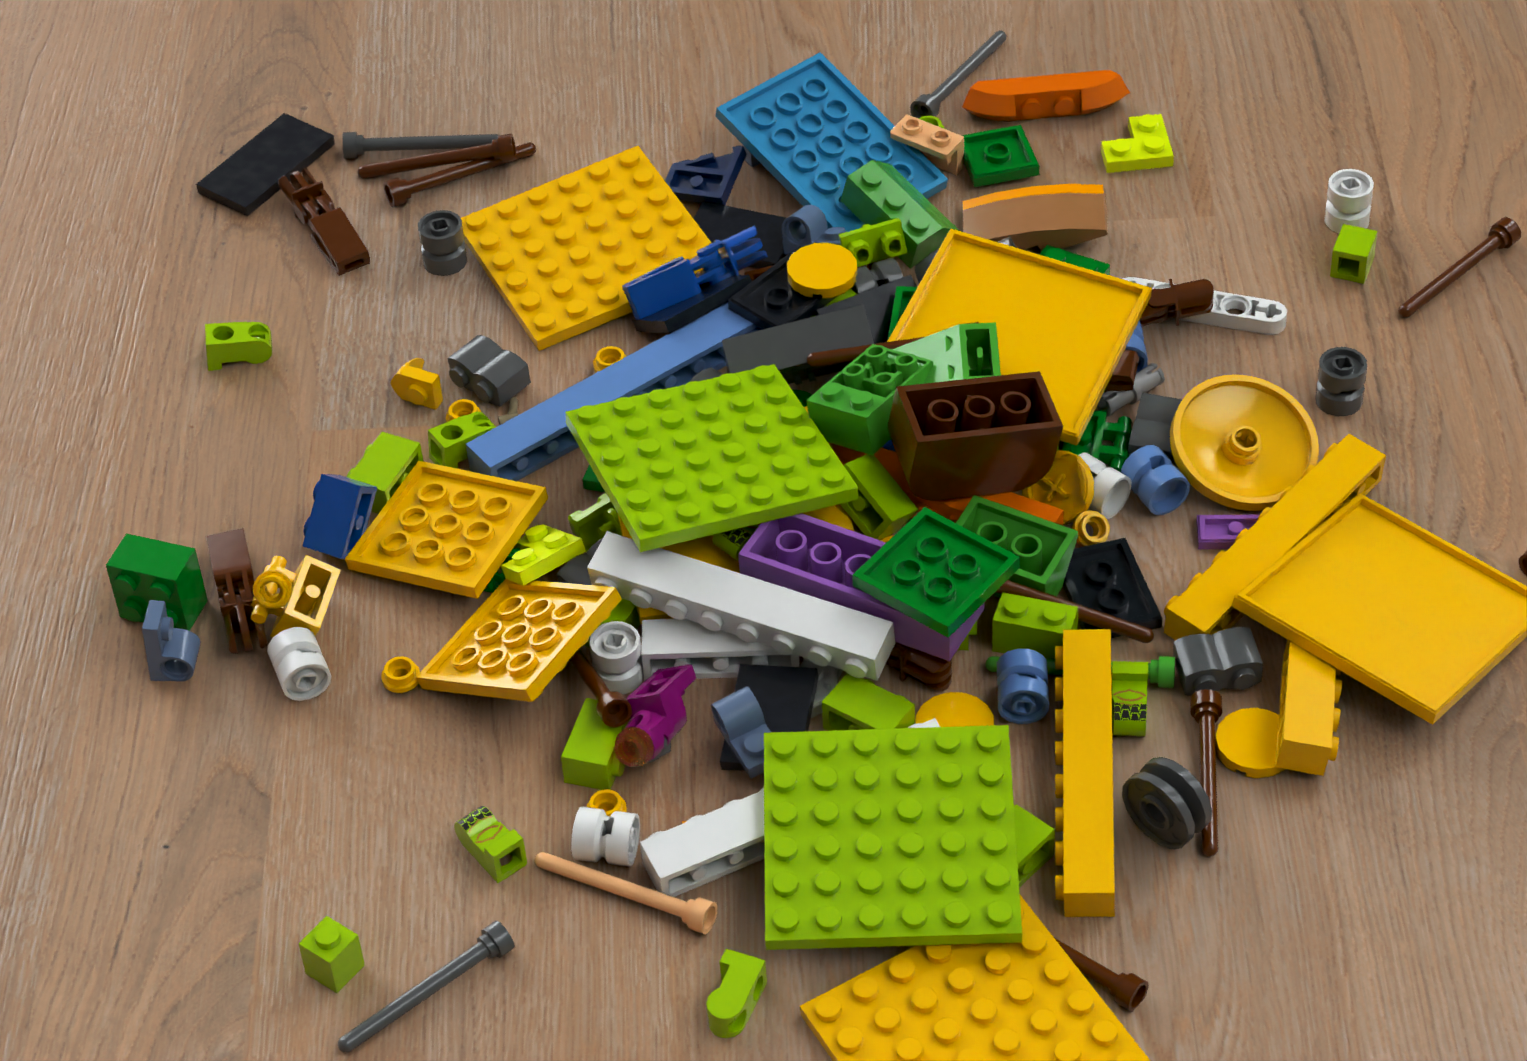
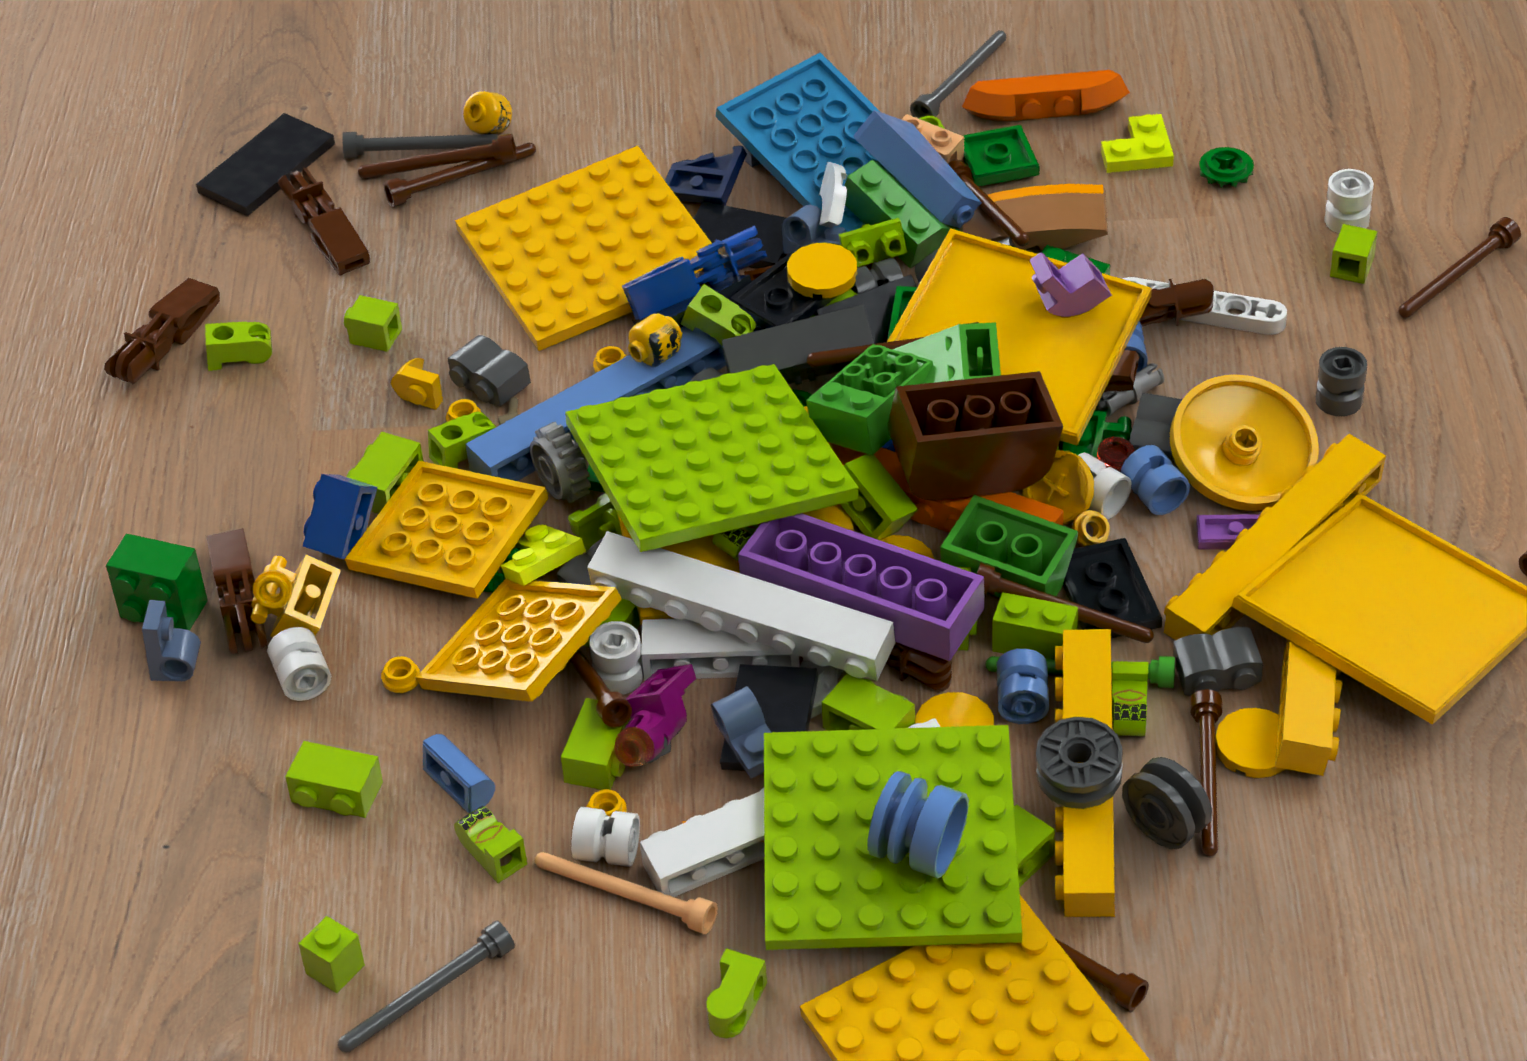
(172, 321): none -> reddish brown arm
(334, 779): none -> lime brick
(373, 323): none -> lime brick
(442, 242): dark grey wheel -> none
(456, 773): none -> medium blue brick
(487, 113): none -> yellow head
(560, 463): none -> light grey gear
(654, 339): none -> yellow head
(717, 316): none -> lime leg
(833, 195): none -> white tile
(917, 824): none -> medium blue wheel
(918, 167): none -> medium blue slope
(936, 571): green plate -> none
(990, 206): none -> reddish brown piece
(1071, 288): none -> medium lavender brick
(1079, 783): none -> dark grey wheel
(1114, 452): none -> clear red tile
(1225, 158): none -> green gear

